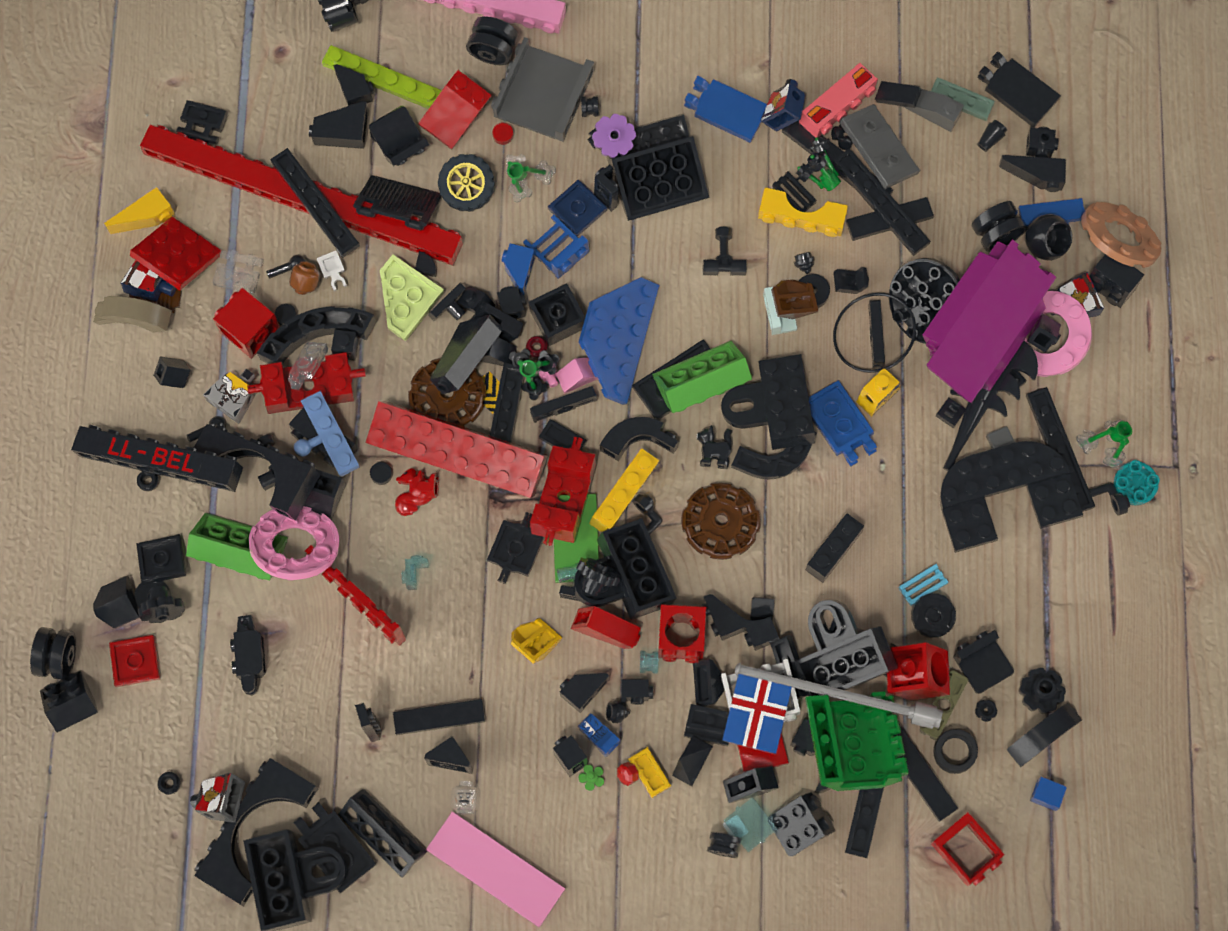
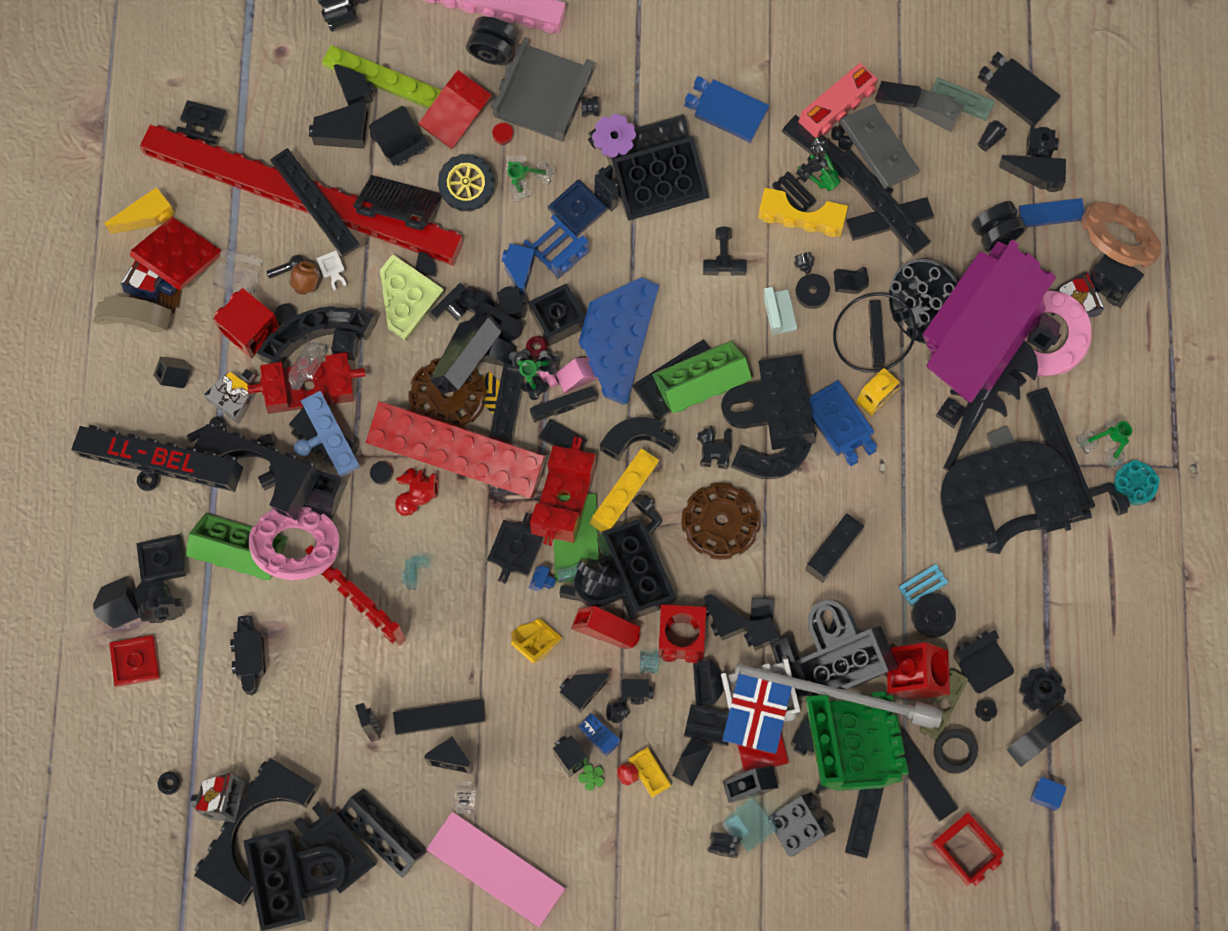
(53, 653): black wheel -> none
(68, 701): black slope -> none
(541, 579): none -> blue tile
(784, 106): dark blue torso -> none
(794, 299): reddish brown slope -> none
(1023, 524): none -> black sword
(1048, 237): black wheel -> none

